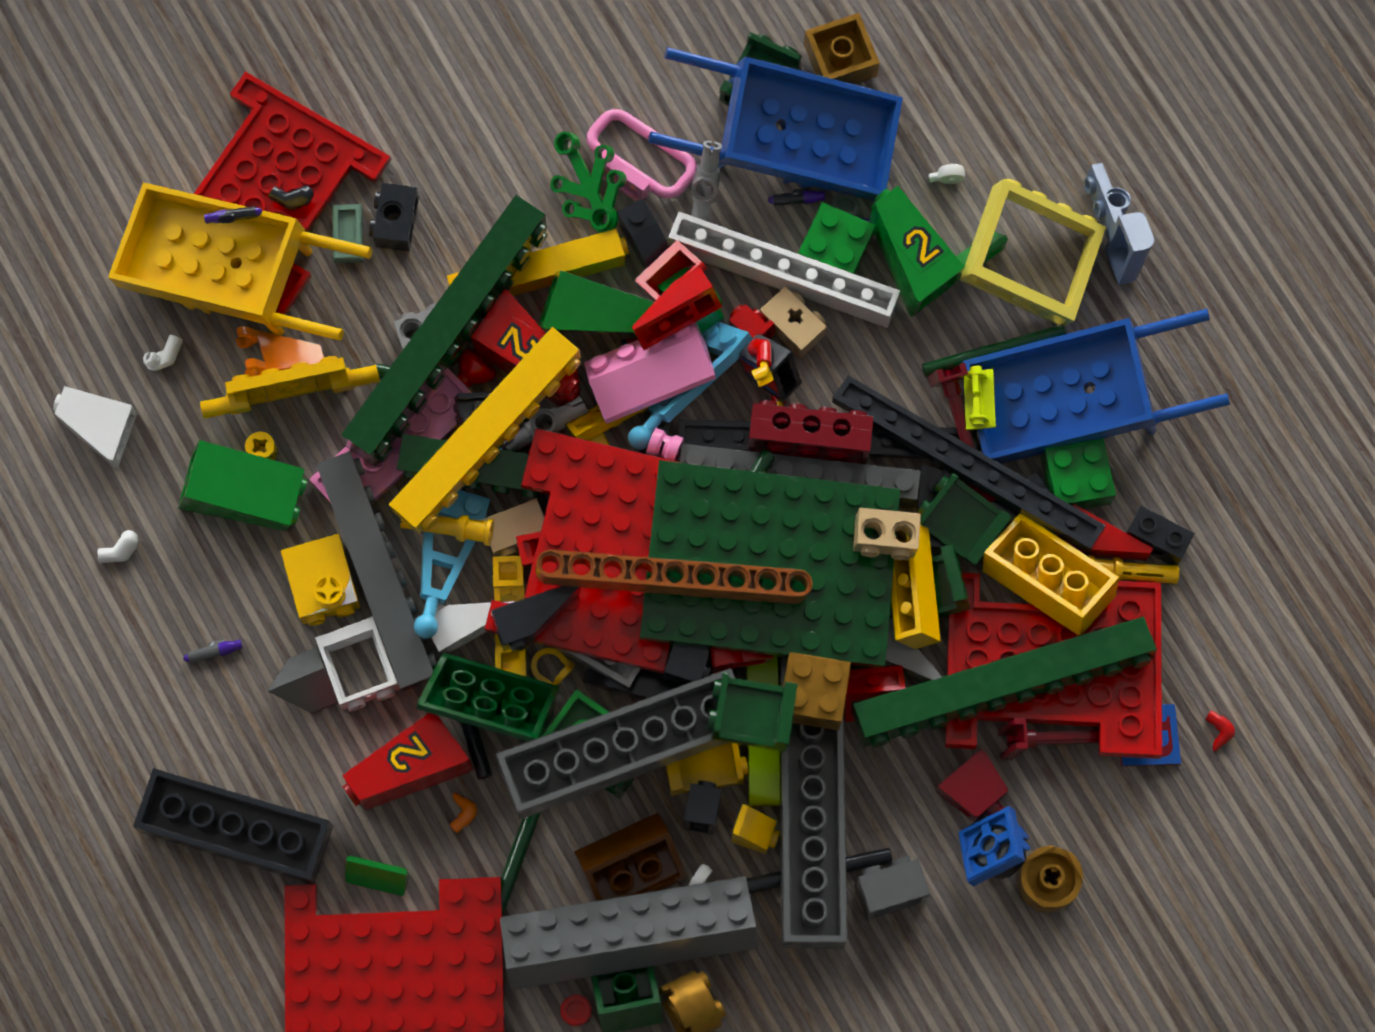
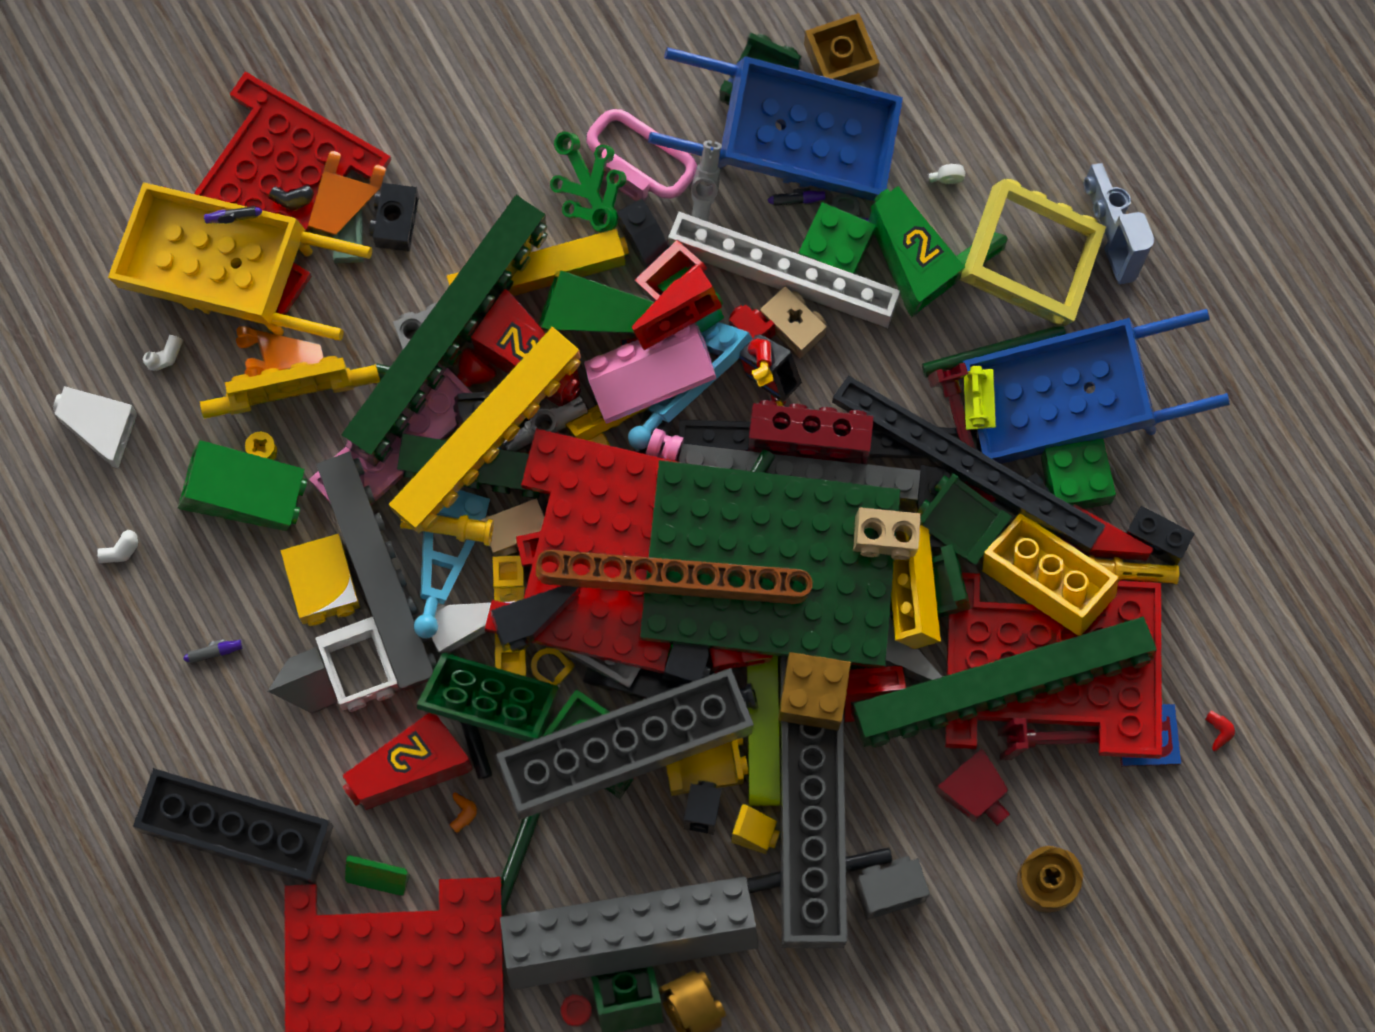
(327, 586): yellow wheel -> none
(341, 197): none -> orange flag
(631, 861): reddish brown slope -> none
(702, 875): white piece -> none
(752, 713): dark green panel -> none
(992, 849): blue piece -> none

